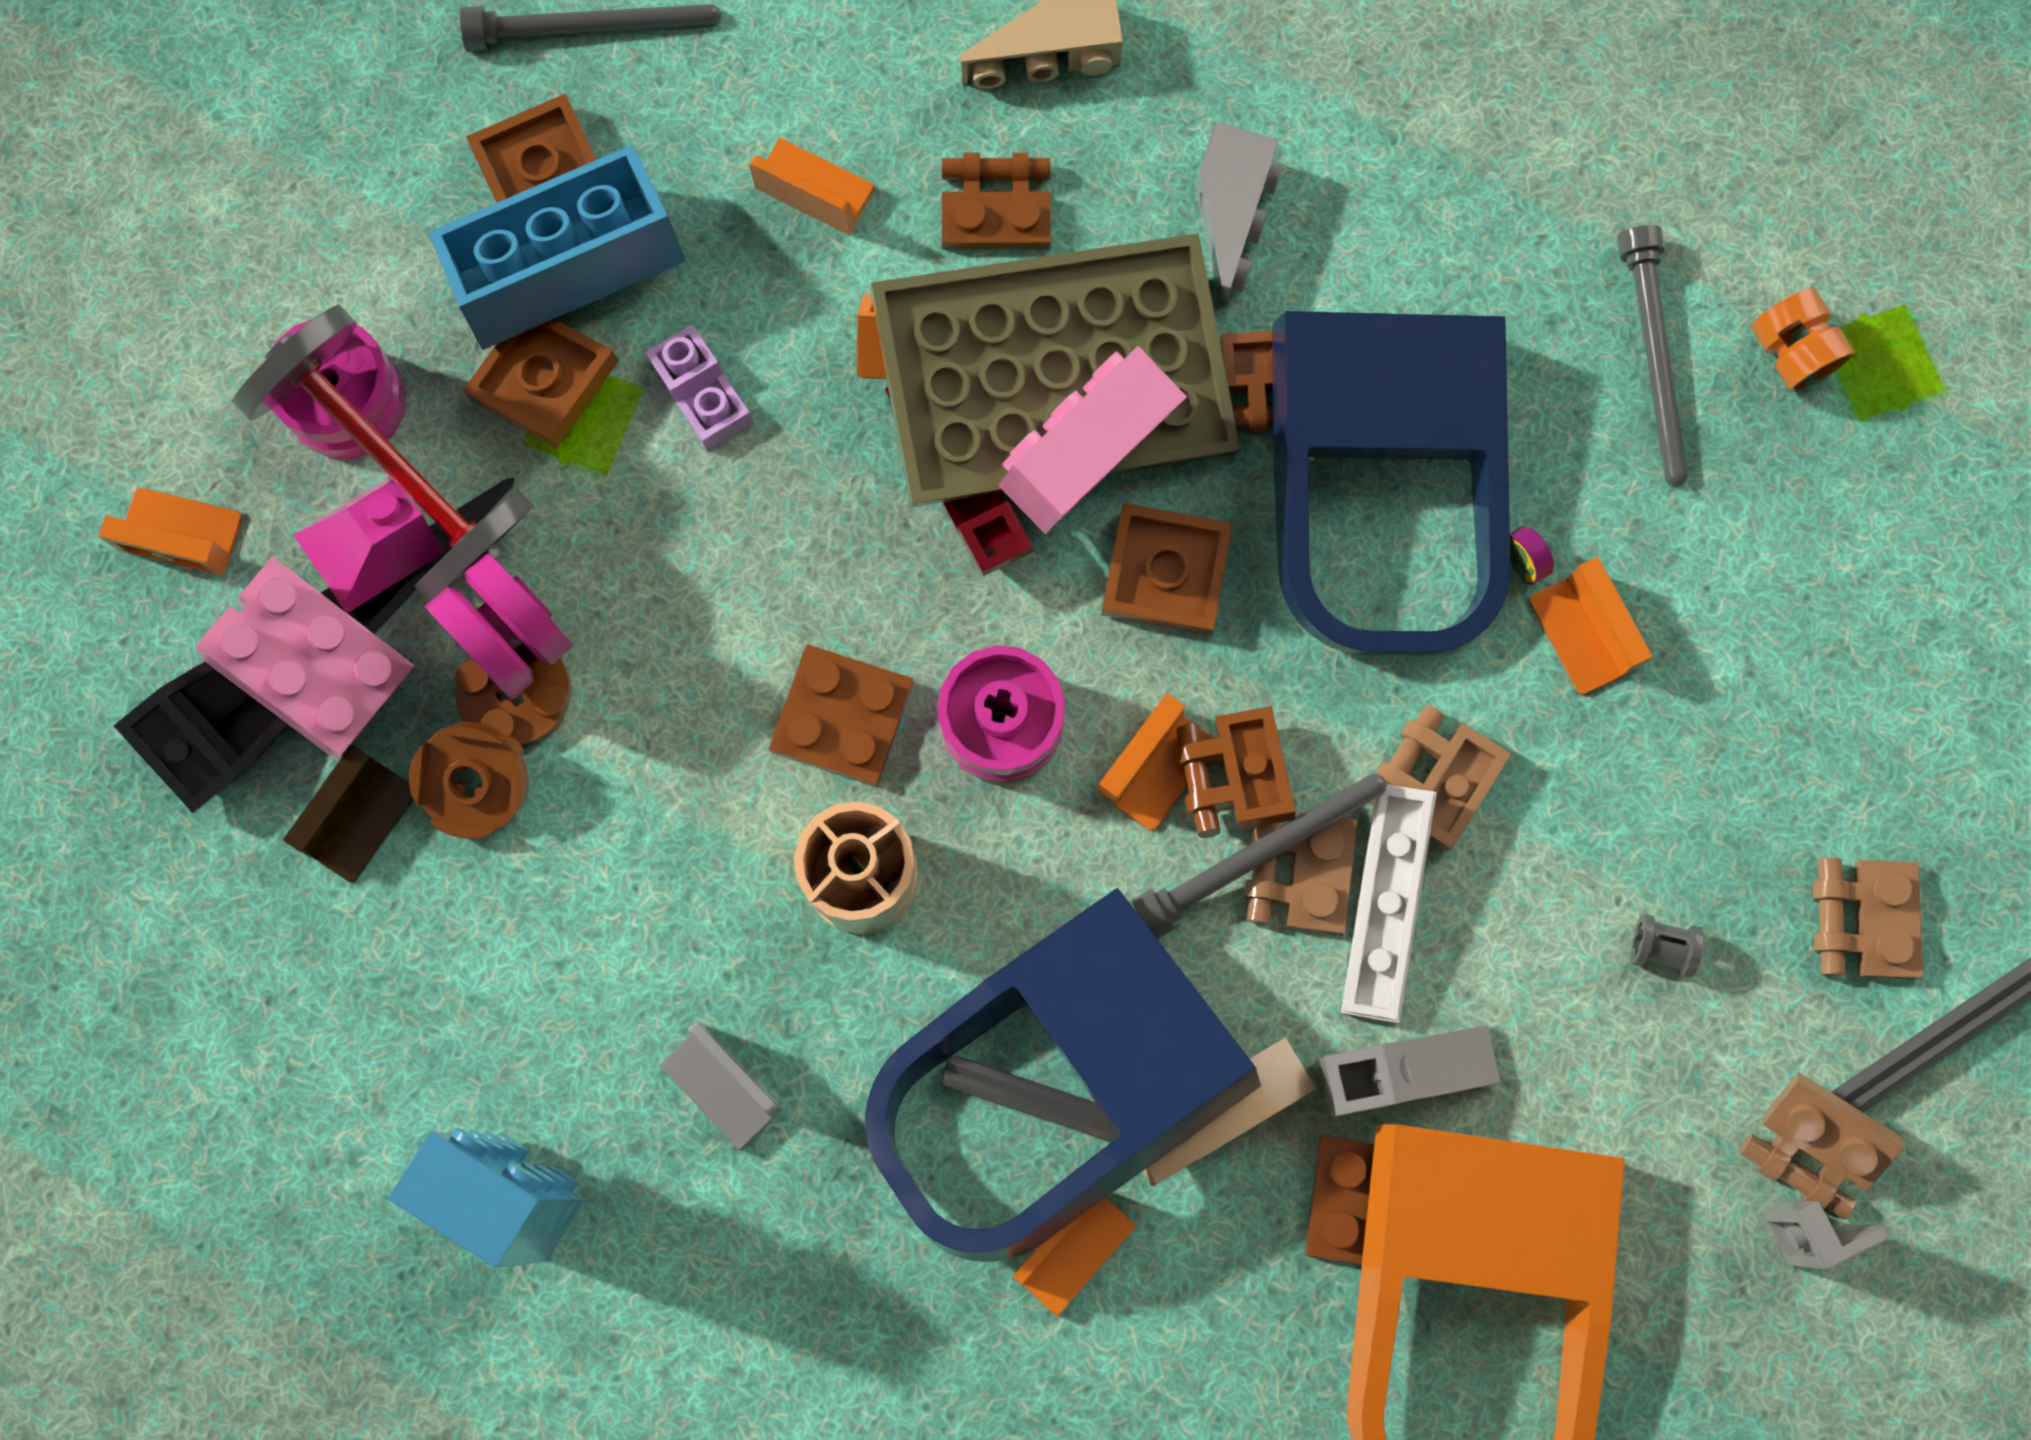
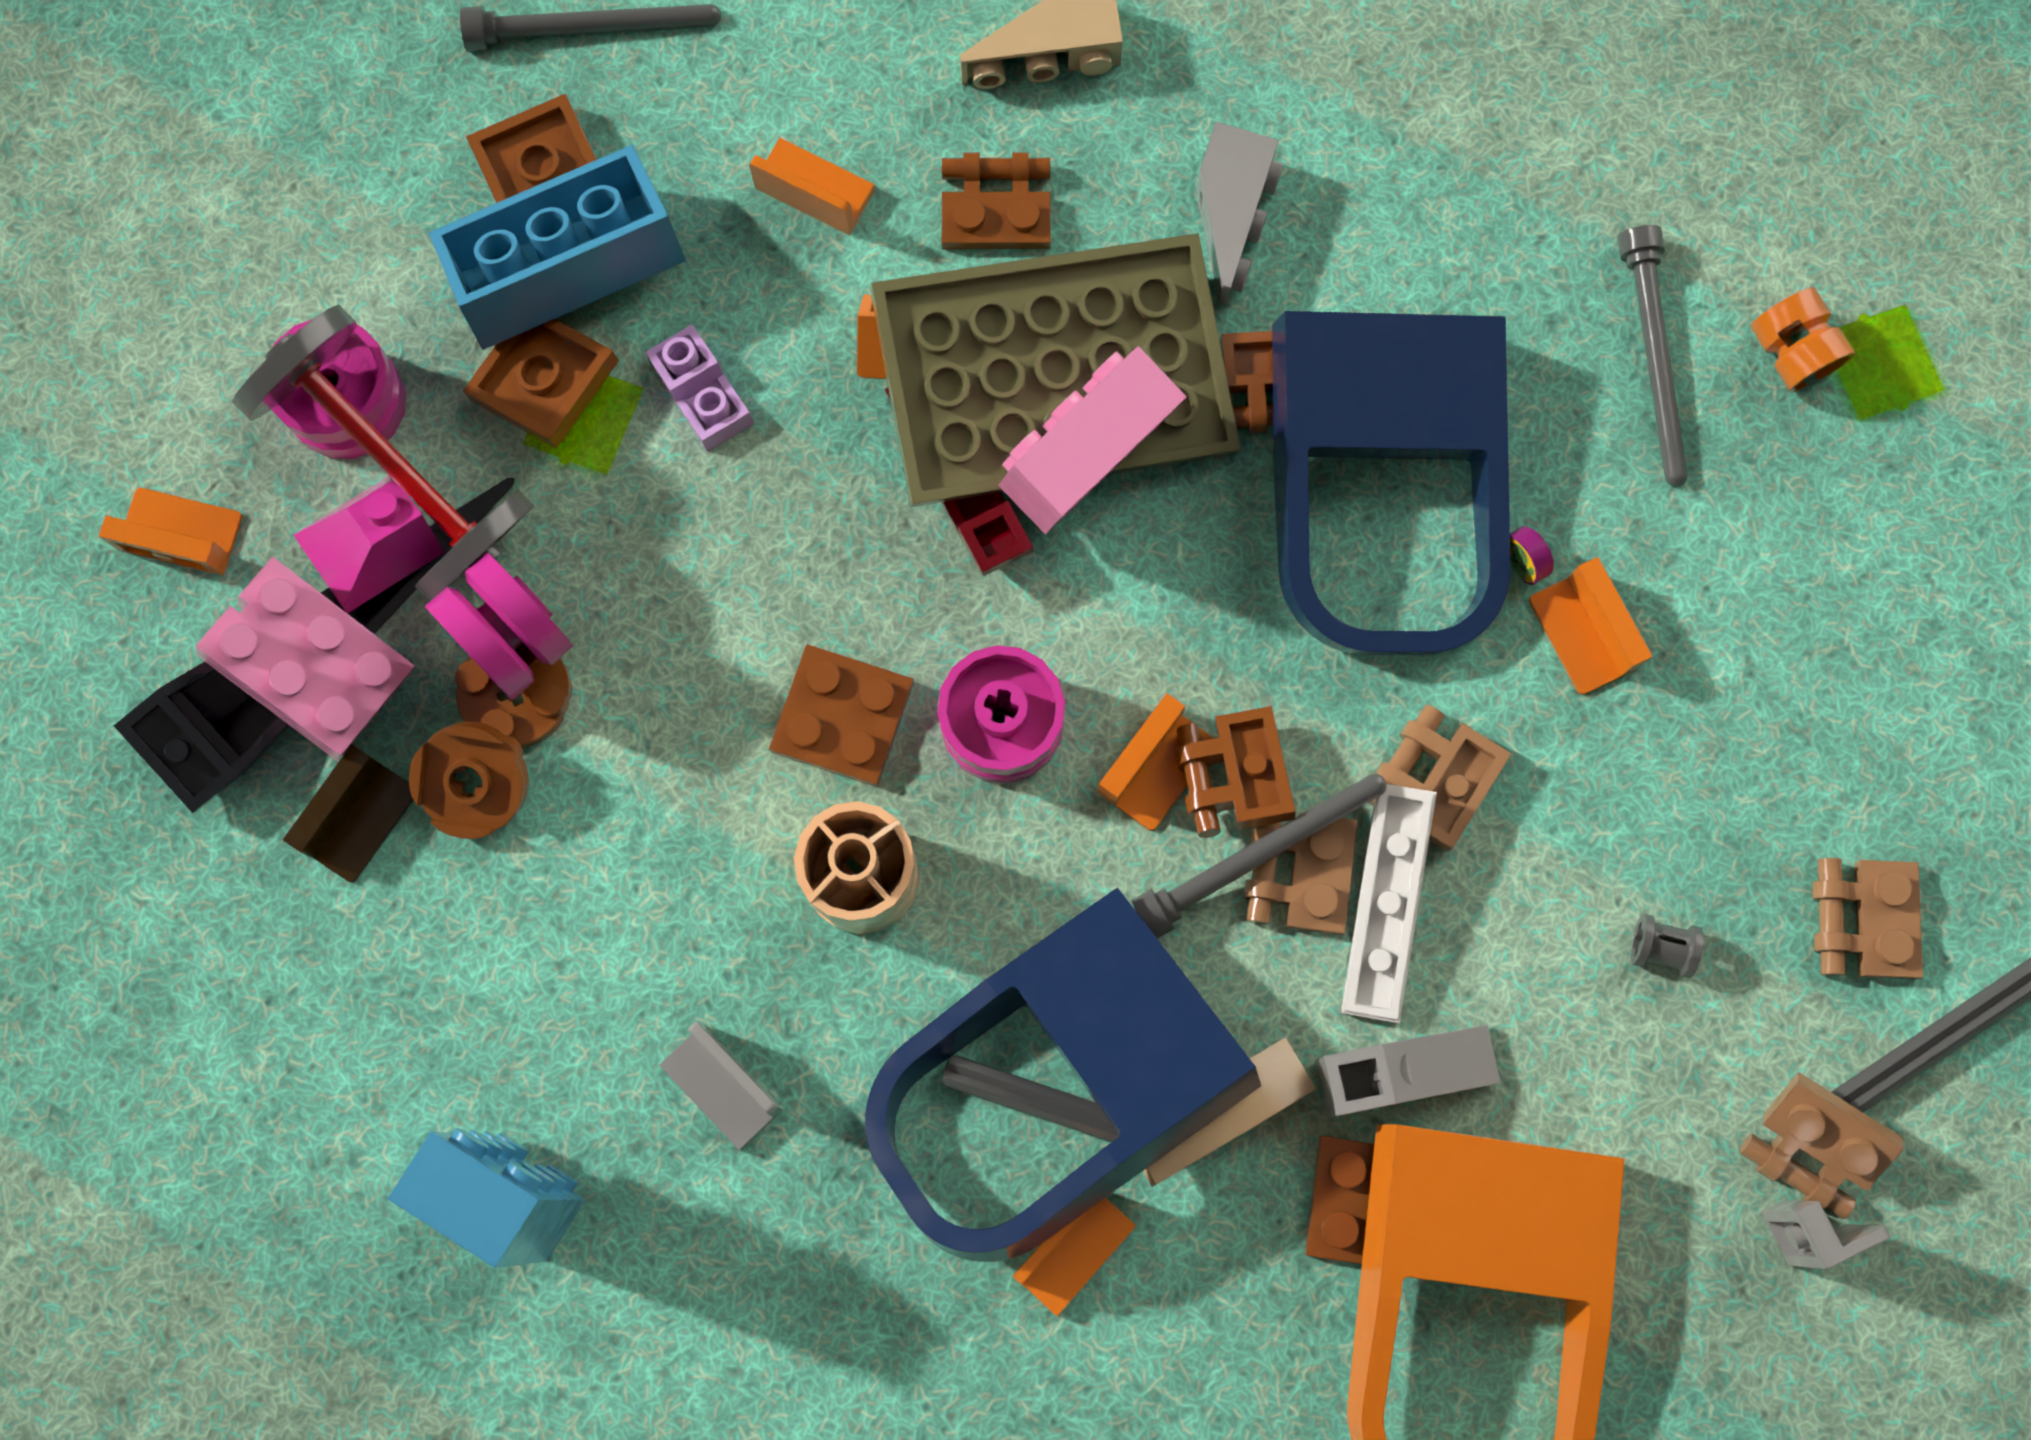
(1167, 569): dark orange plate -> none

